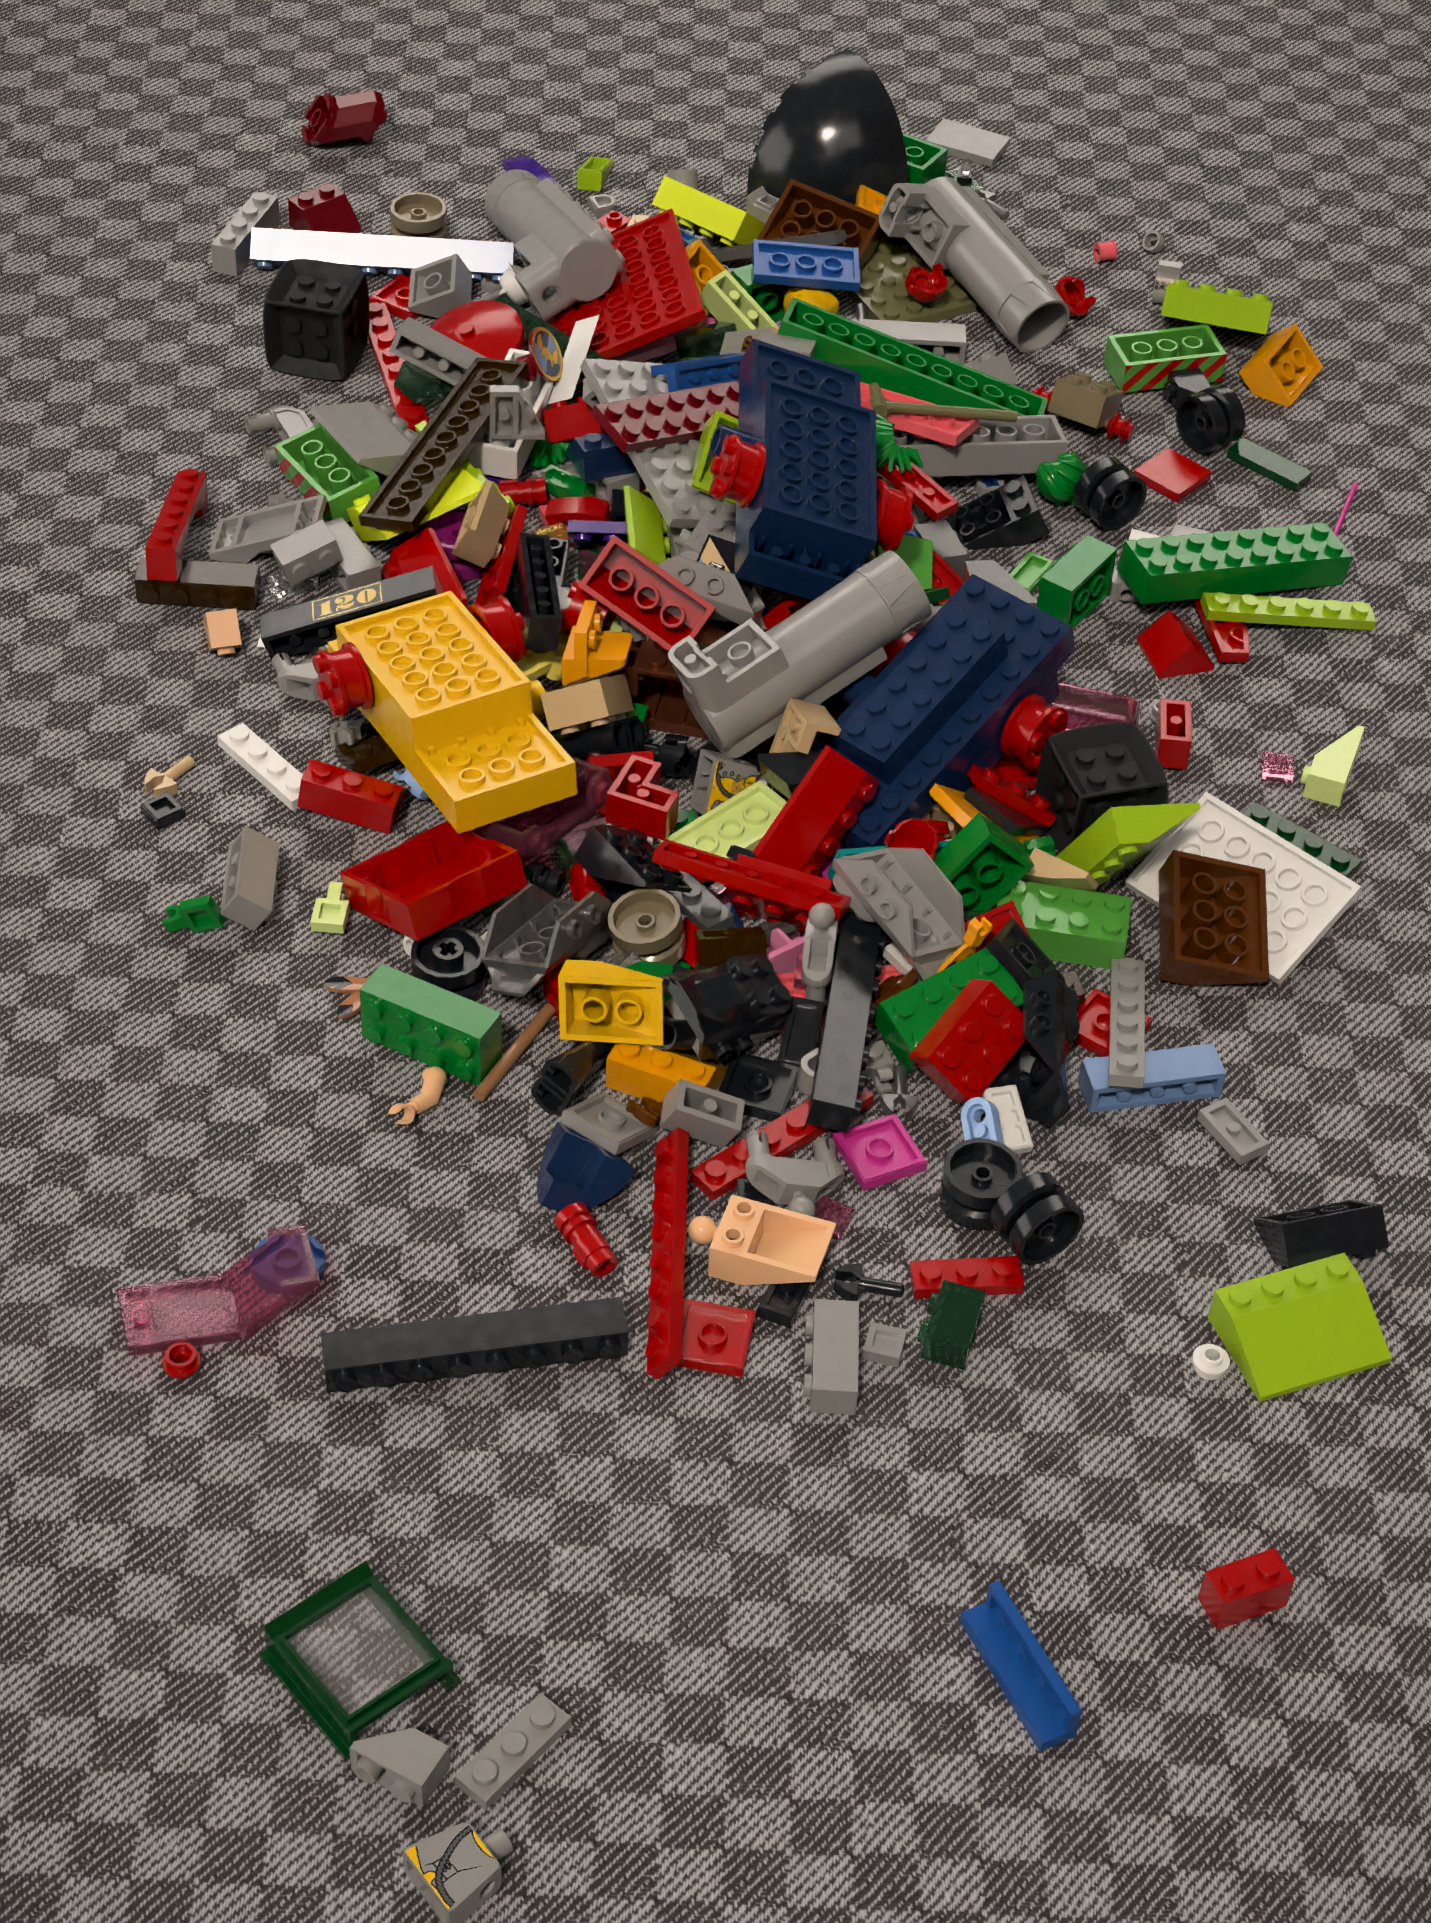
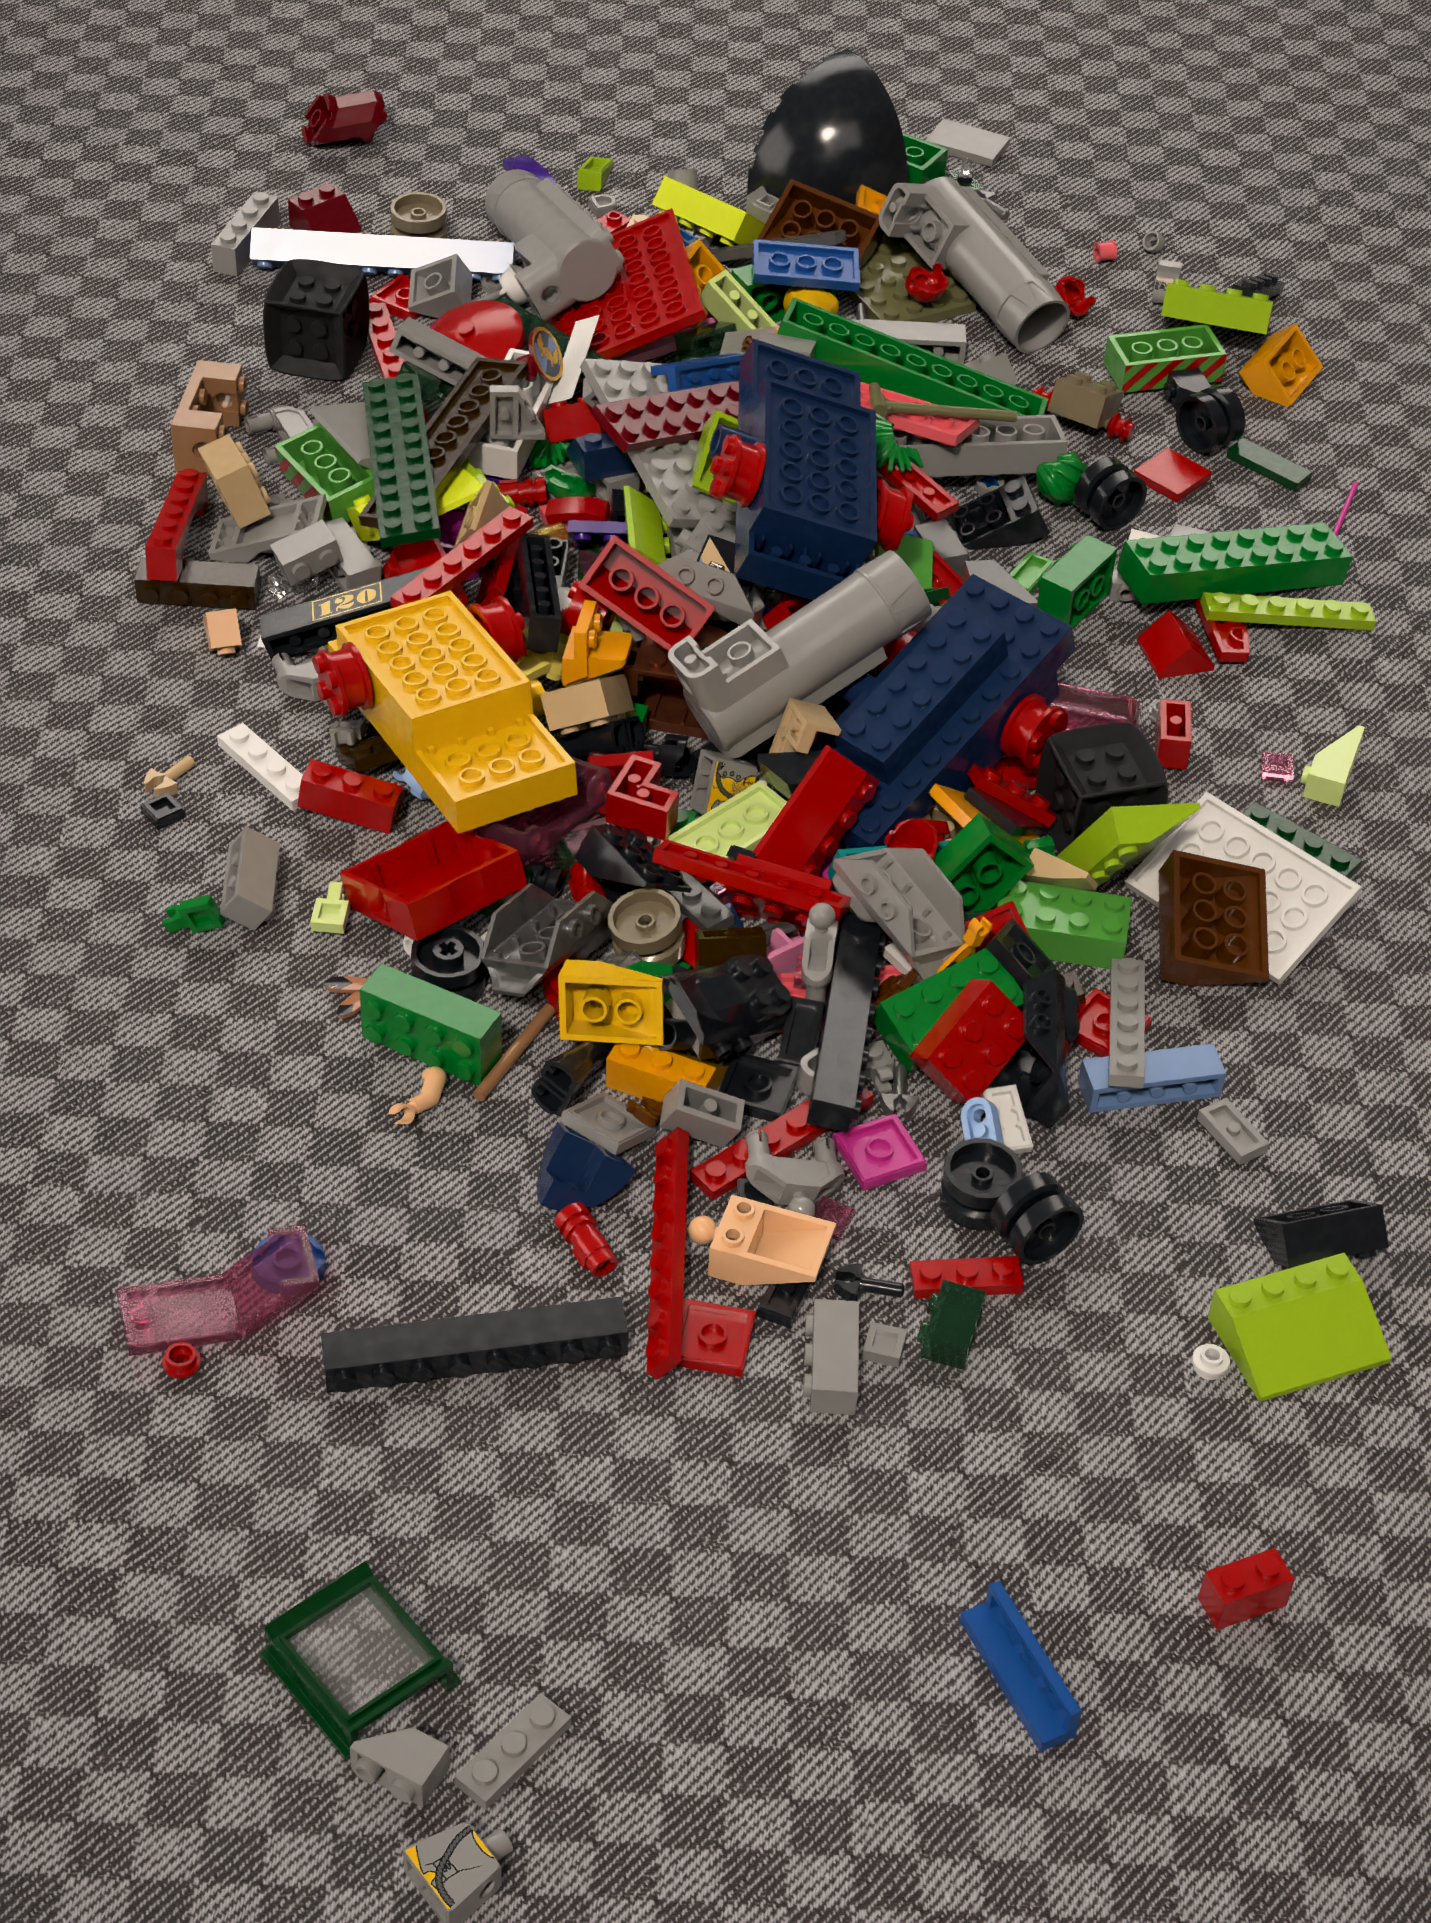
(206, 409): none -> medium nougat plate
(236, 480): none -> tan brick
(400, 461): none -> dark green plate
(466, 557): none -> plate
(1262, 284): none -> black plate

